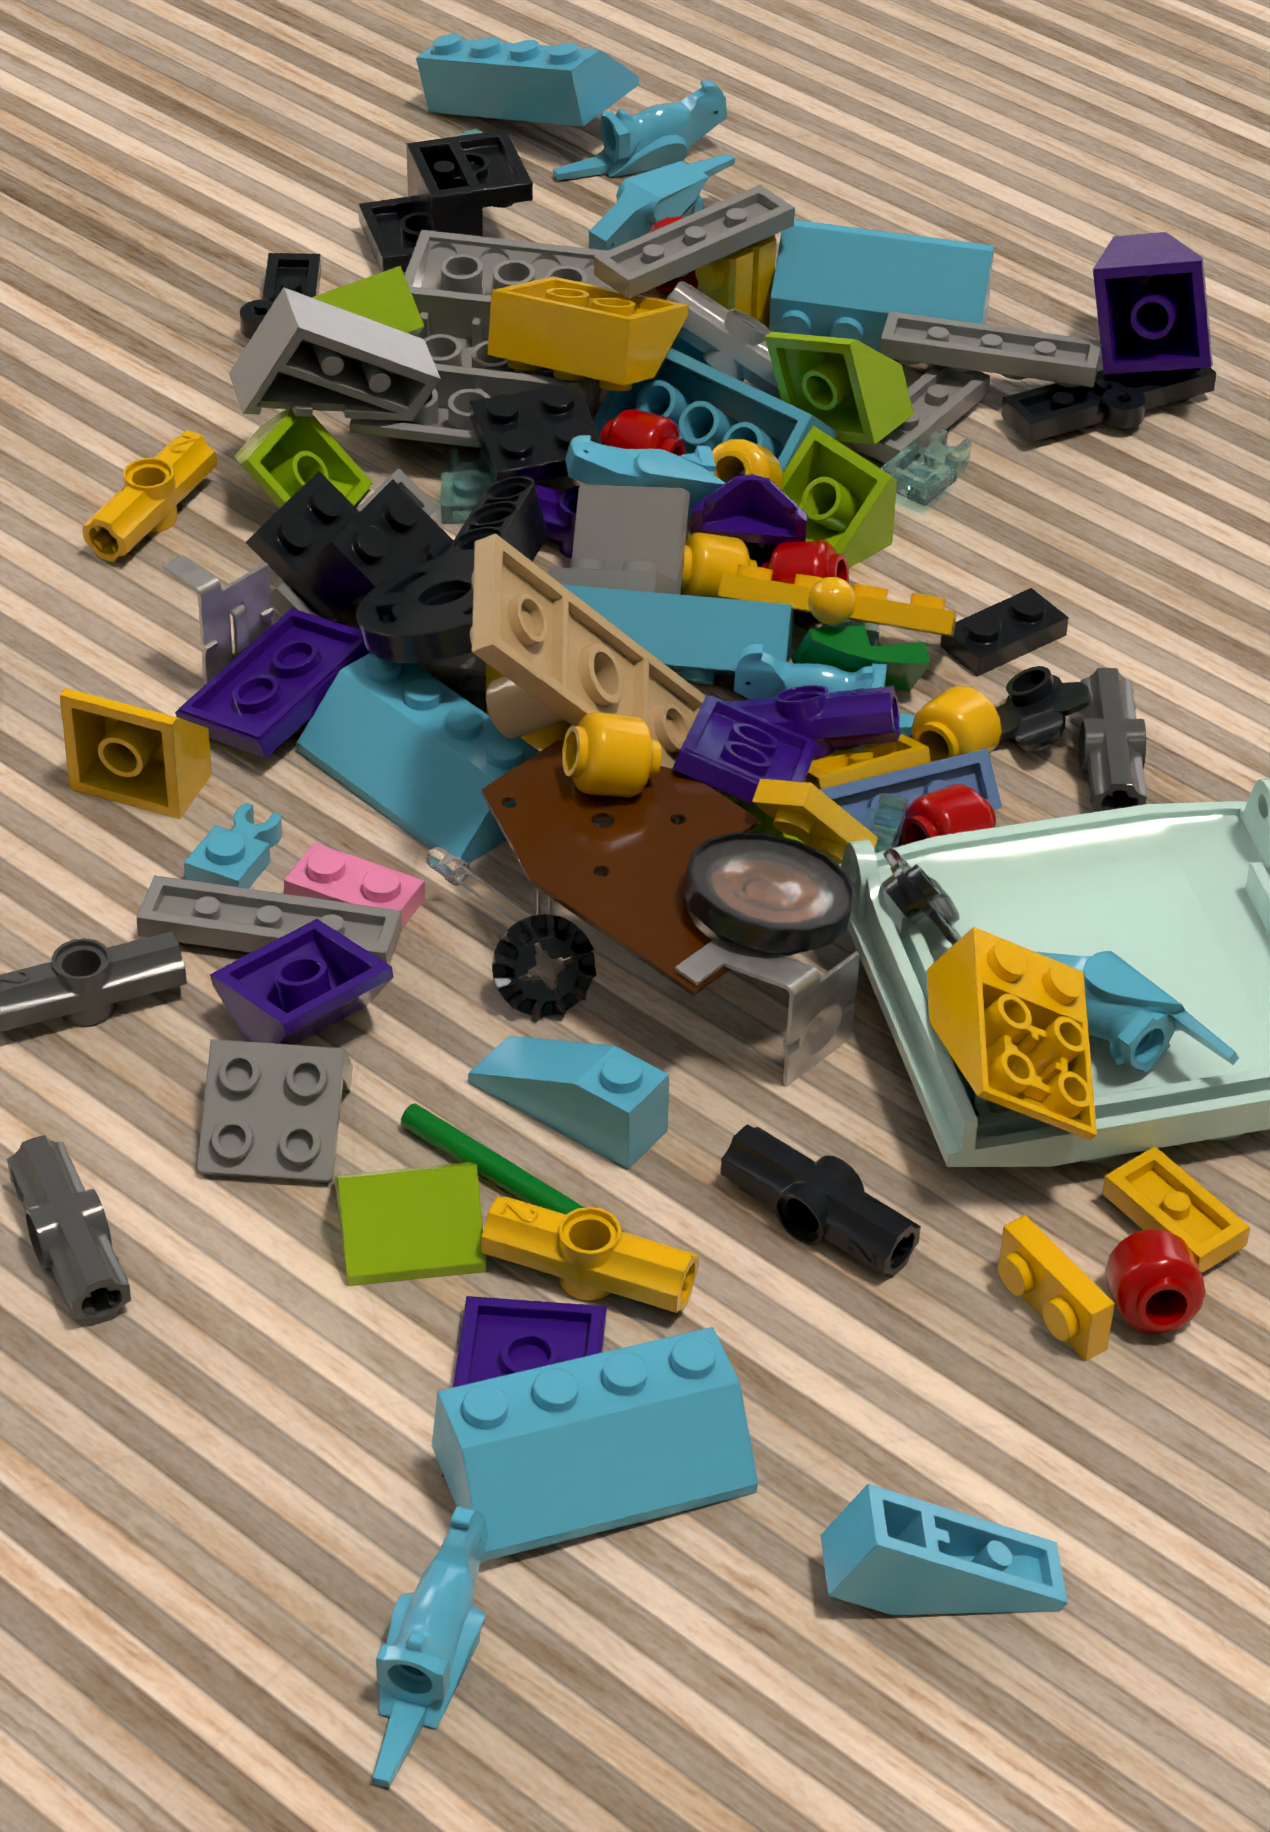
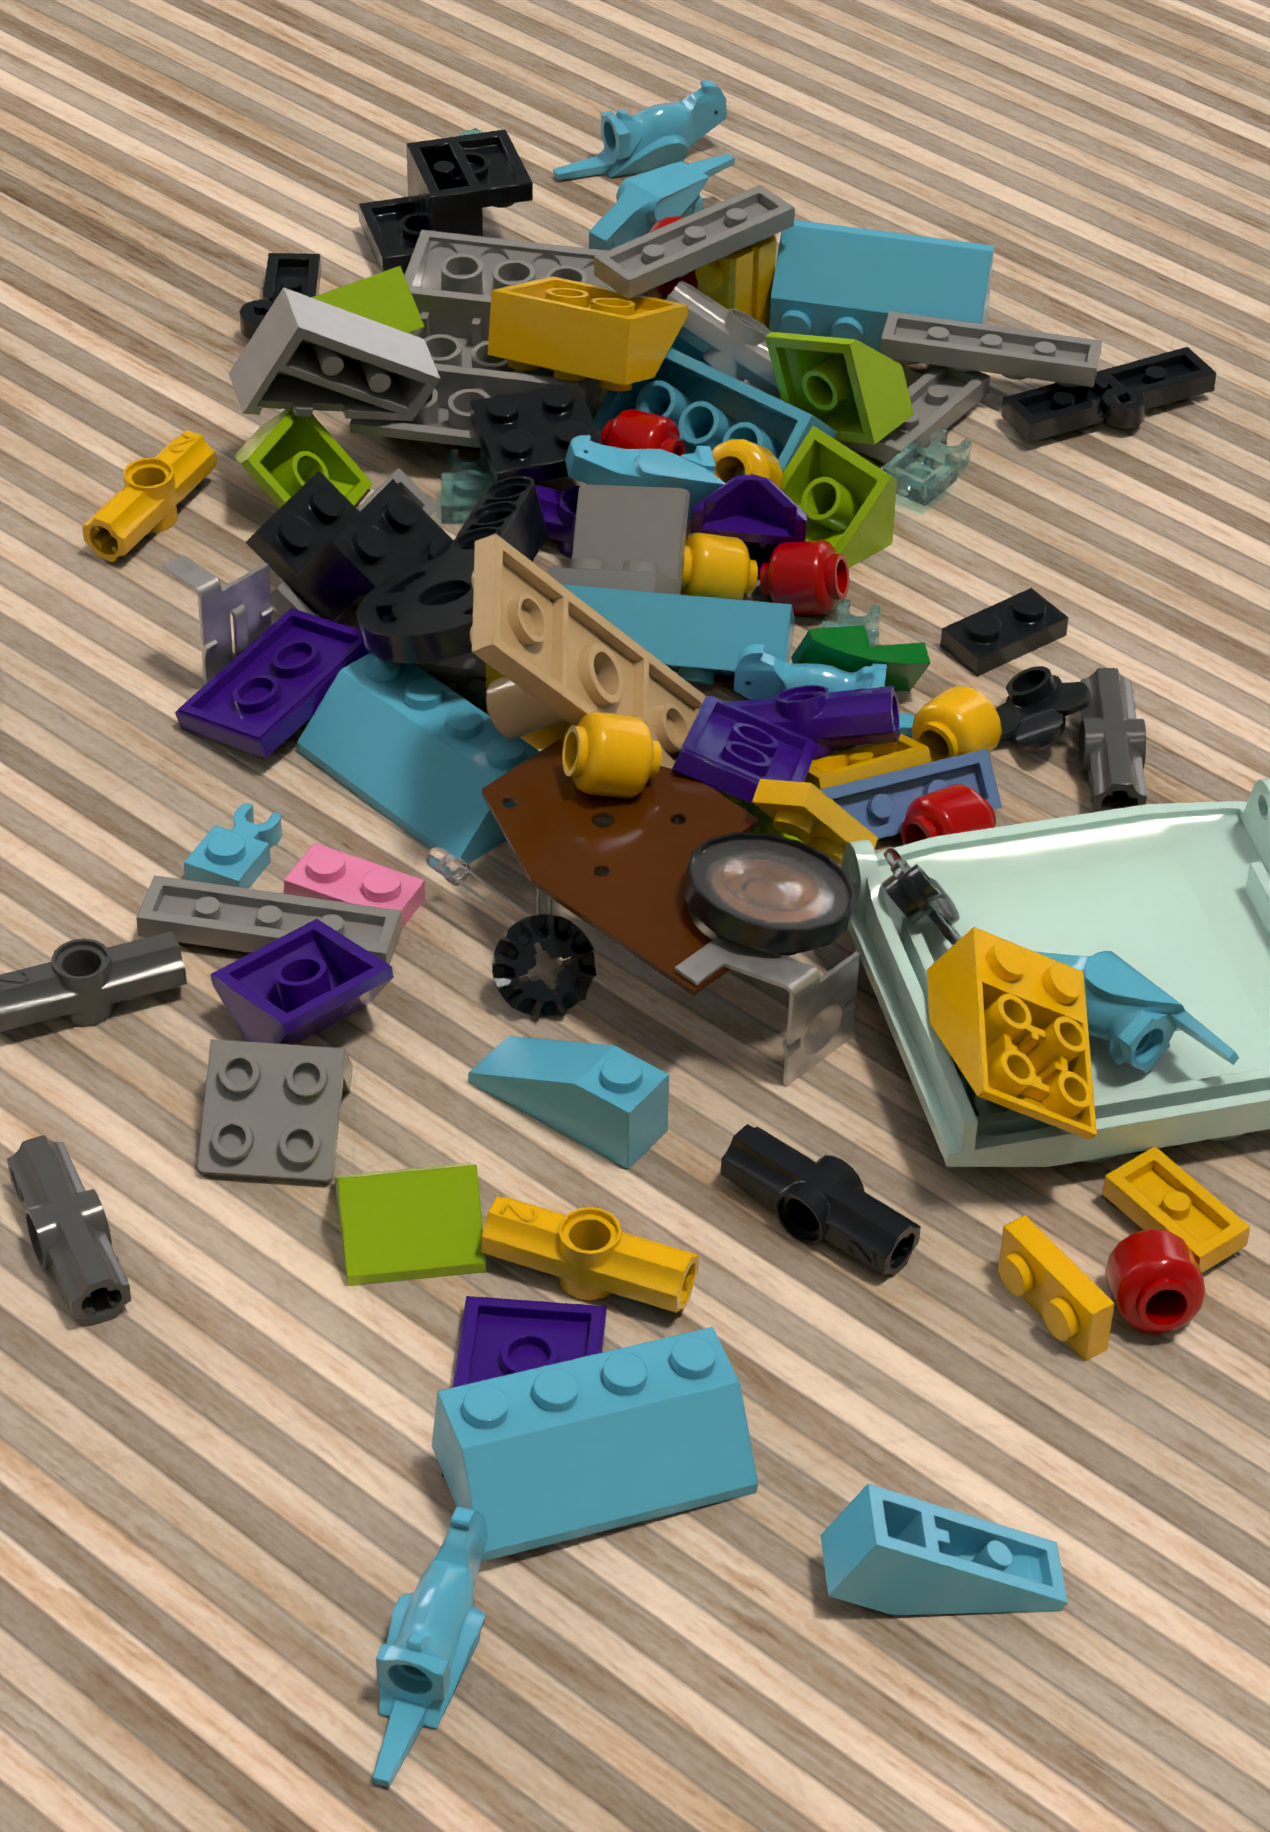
(133, 754): yellow slope -> none
(489, 1163): green bar -> none
(521, 80): medium azure slope -> none
(835, 601): yellow plate -> none
(886, 821): clear light blue plate -> none
(1151, 305): dark purple slope -> none

